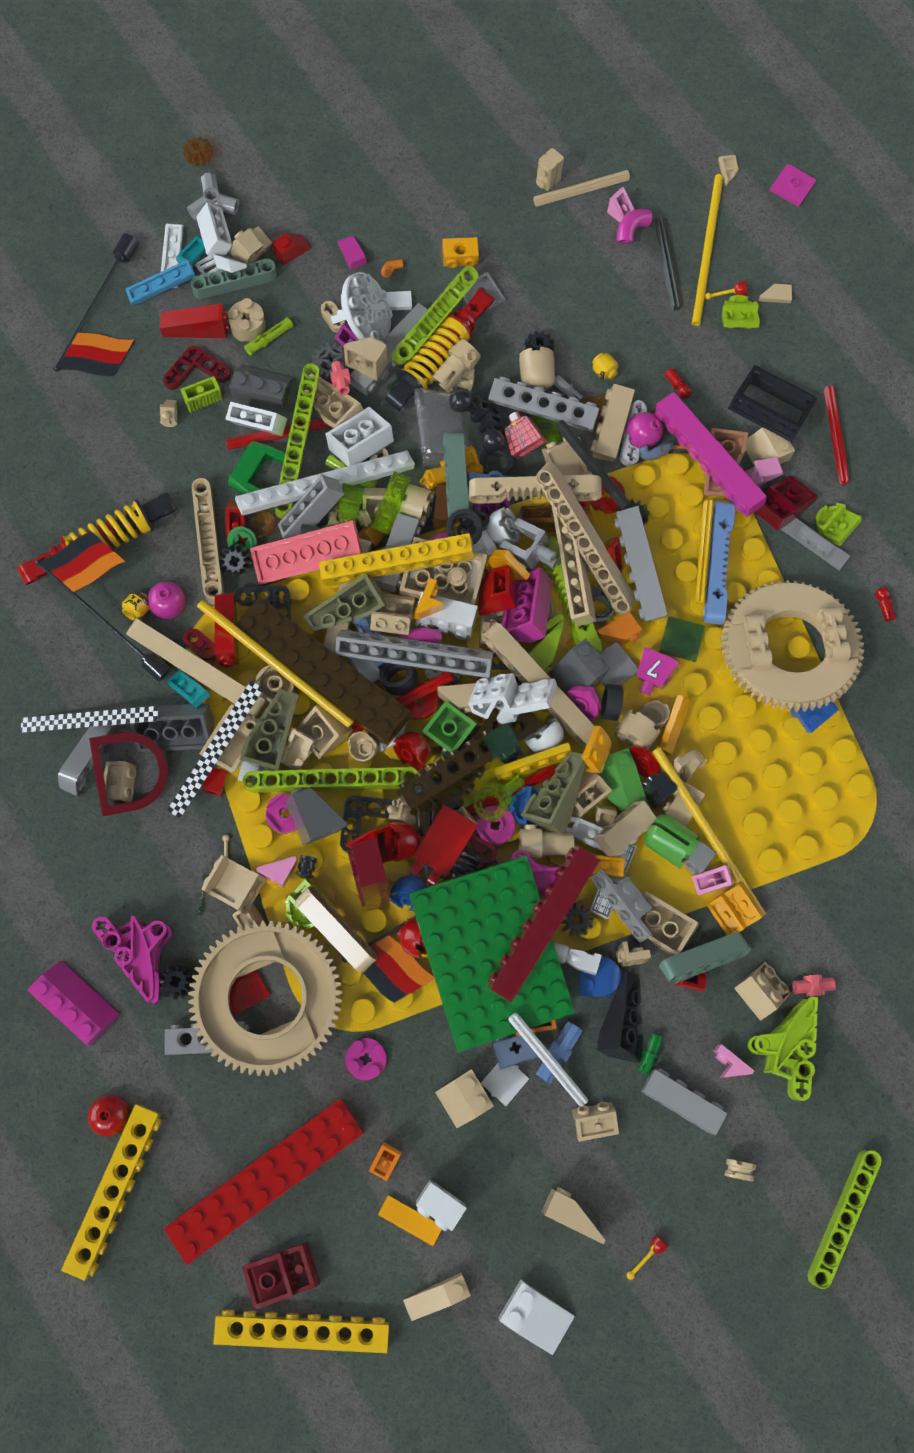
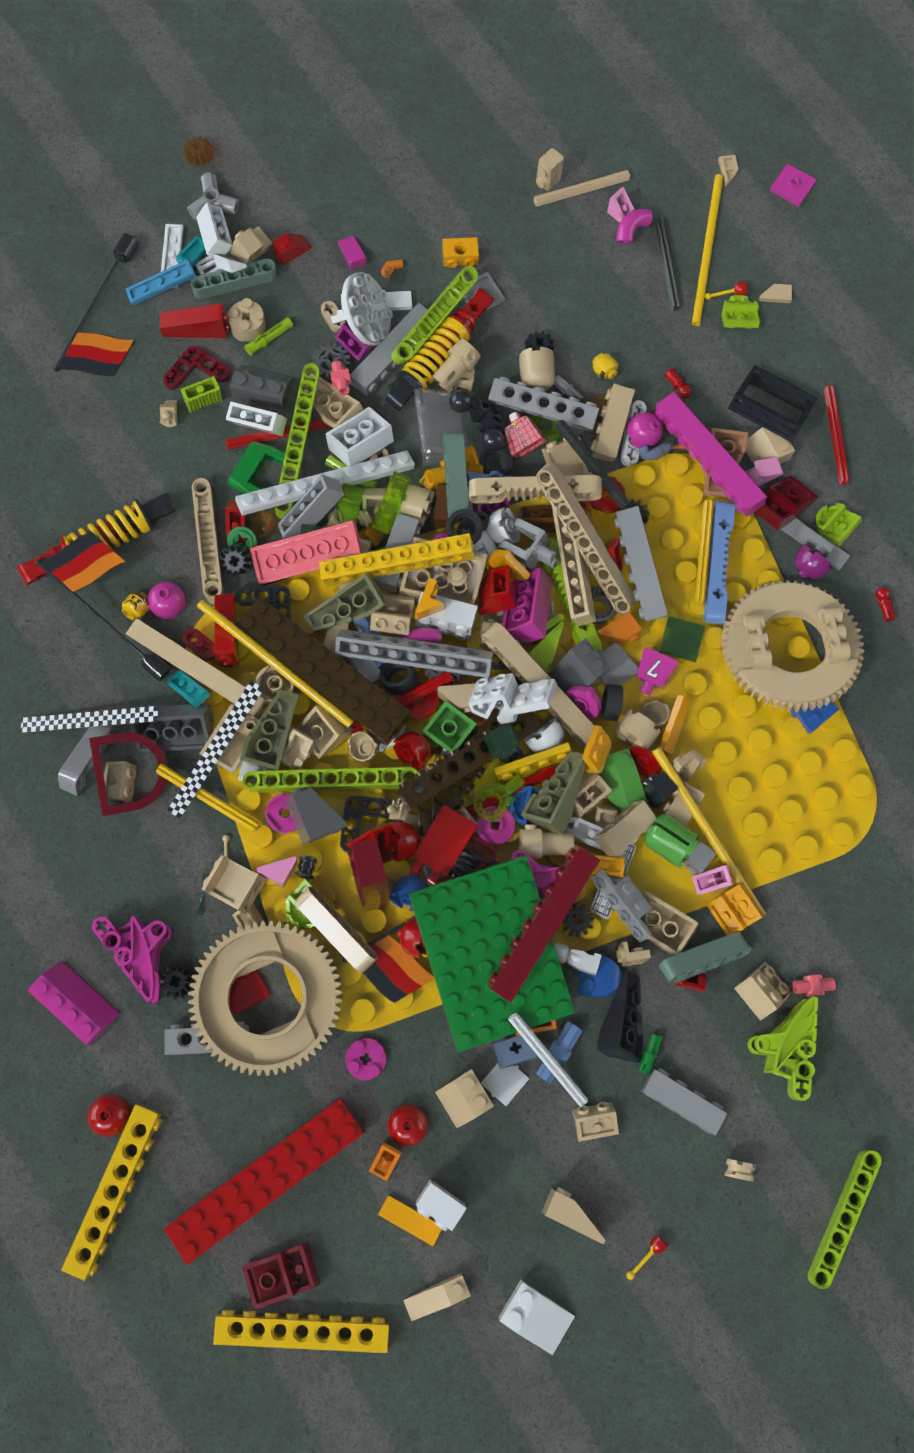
(210, 799): none -> yellow axle
(214, 782): red panel -> none
(366, 356): tan slope -> none
(417, 1123): none -> red cylinder
(736, 1066): bright pink slope -> none
(811, 564): none -> magenta cylinder

